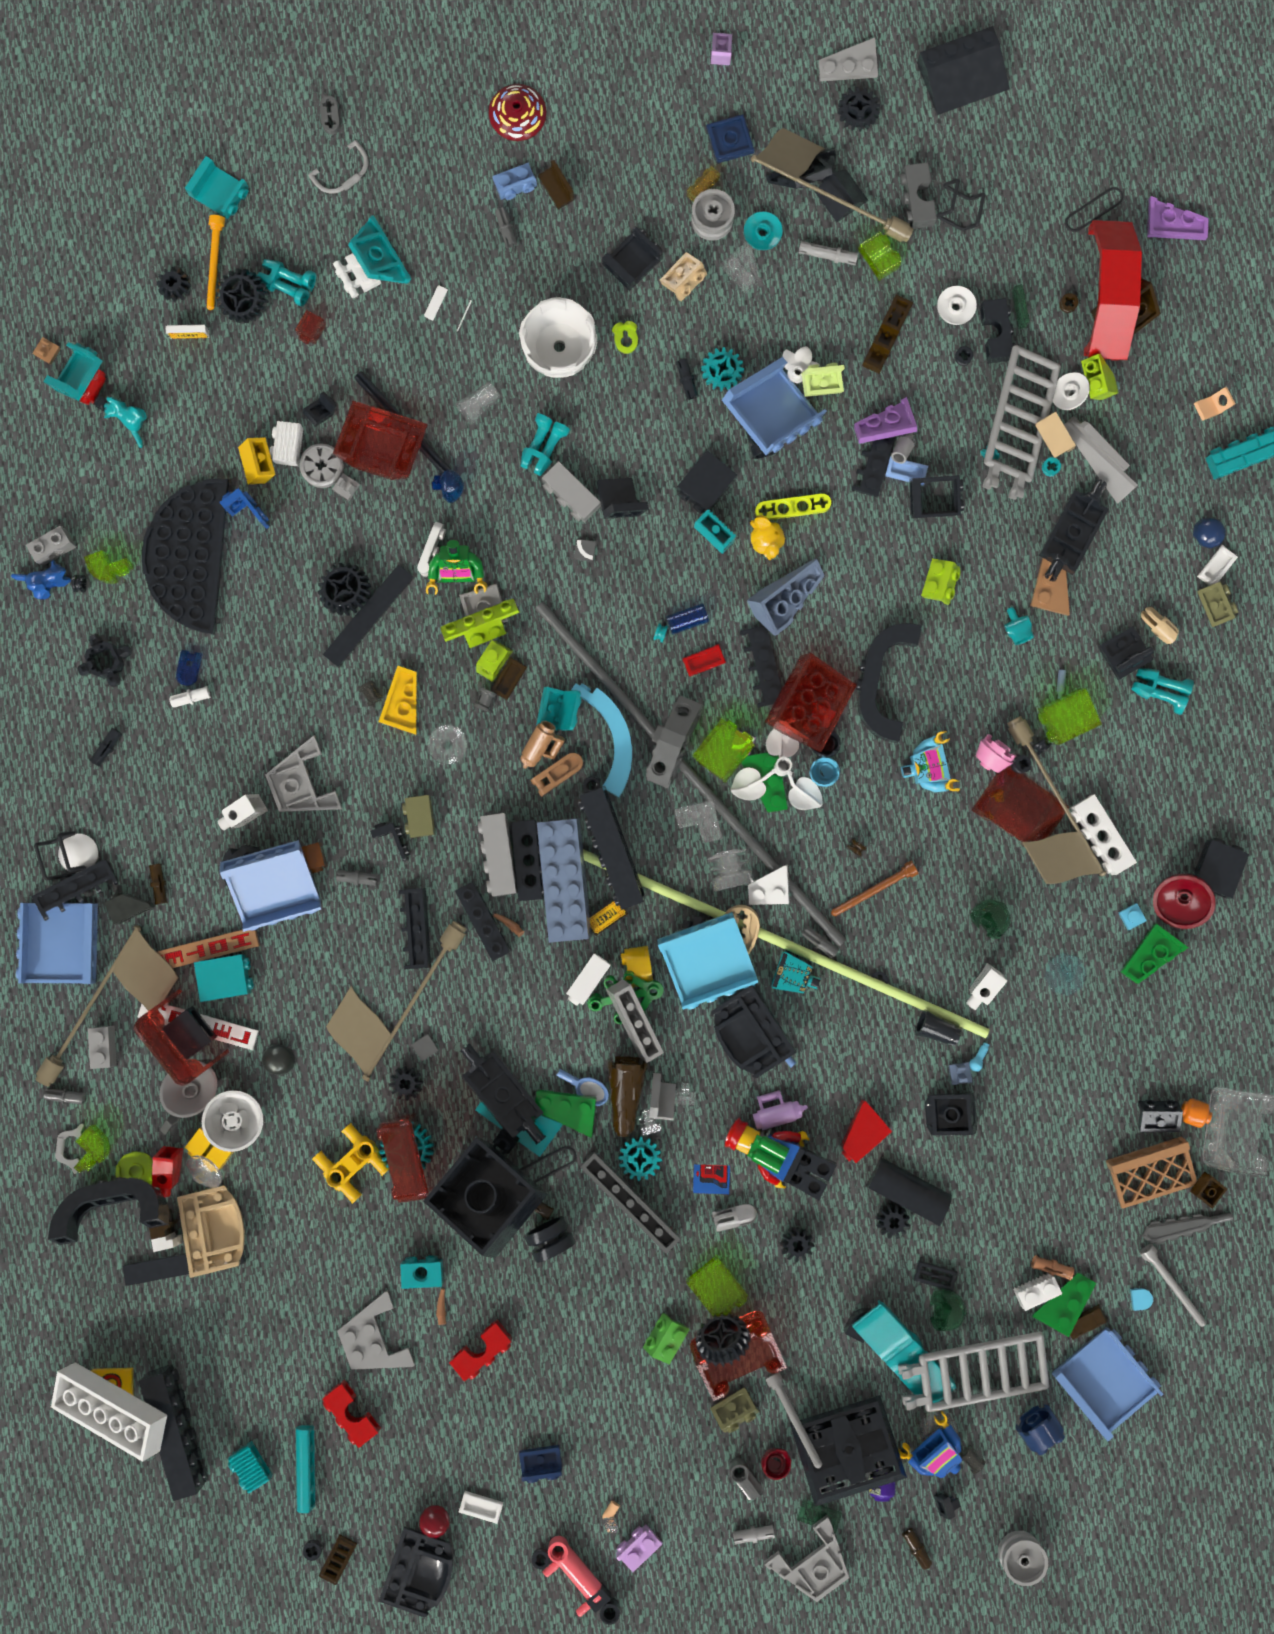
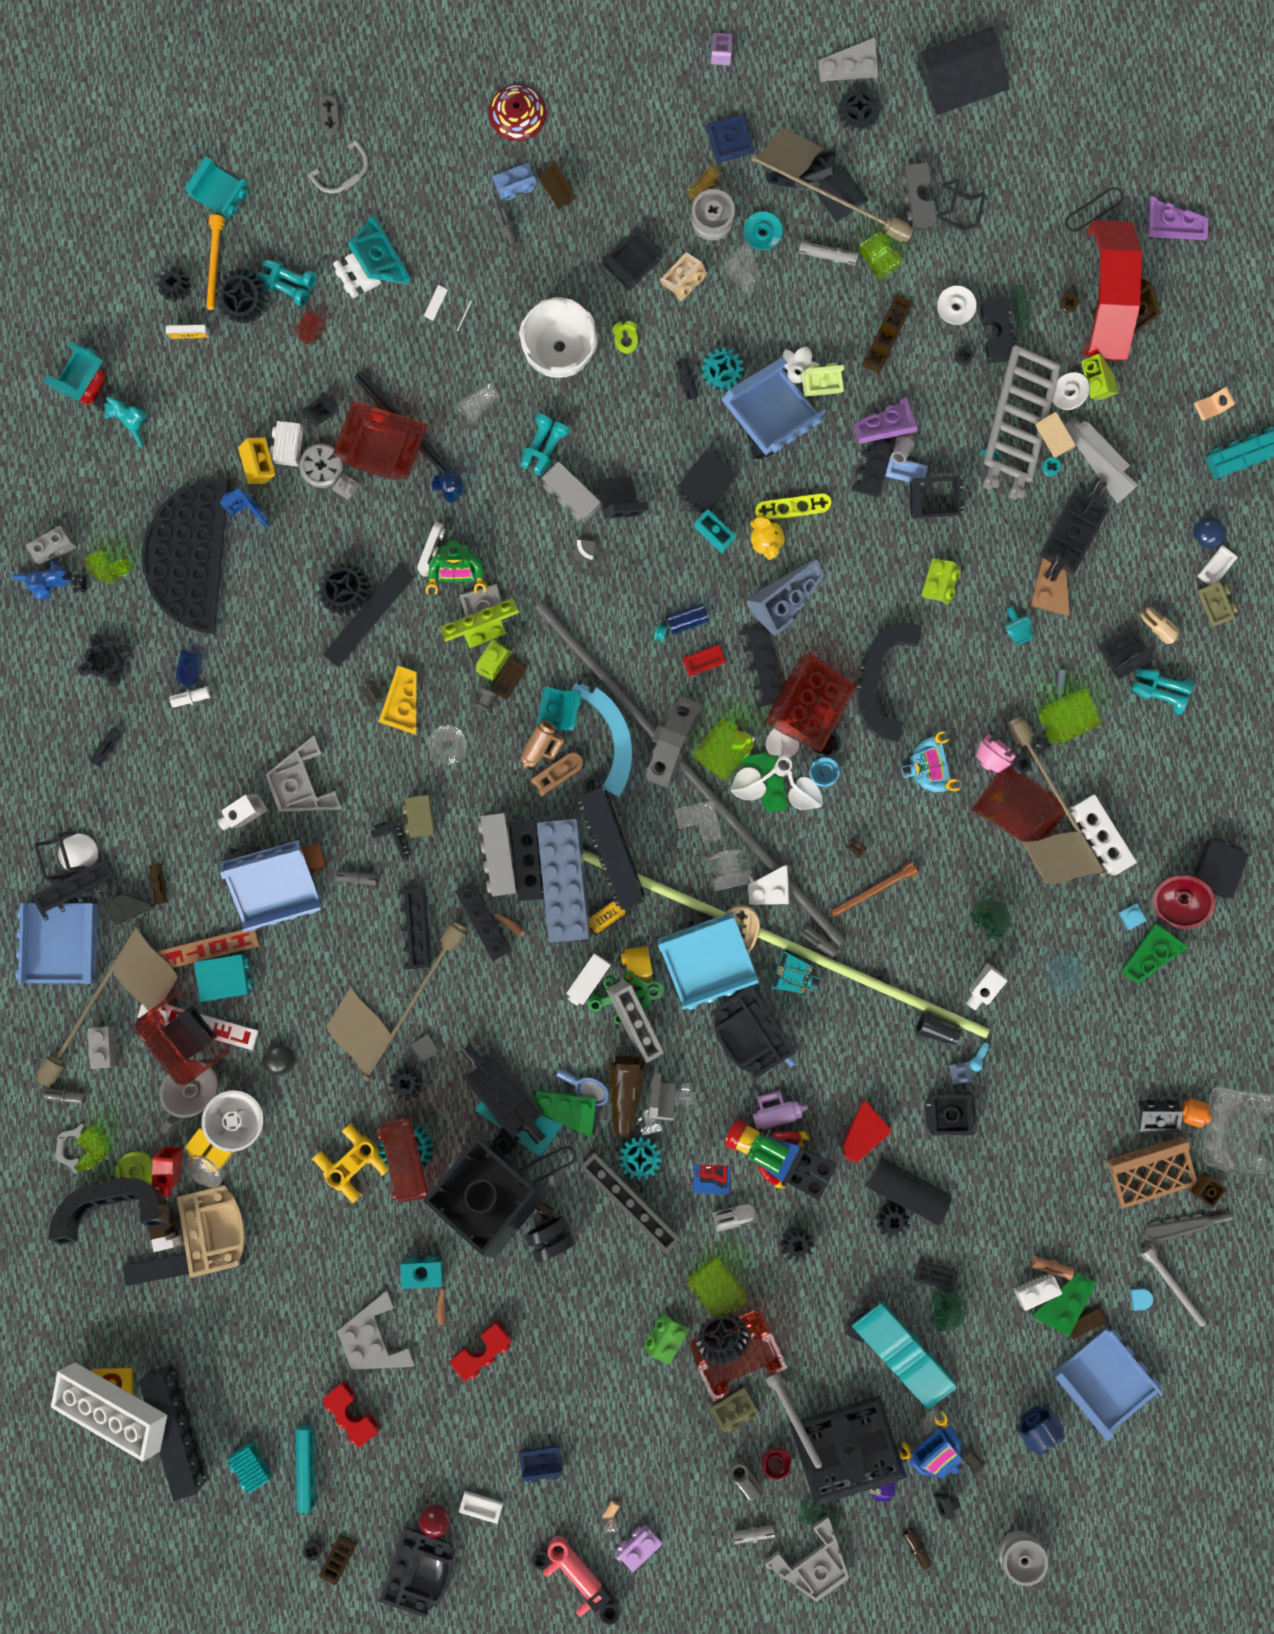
(46, 350): medium nougat tile -> none
(908, 1371): light grey bar -> none

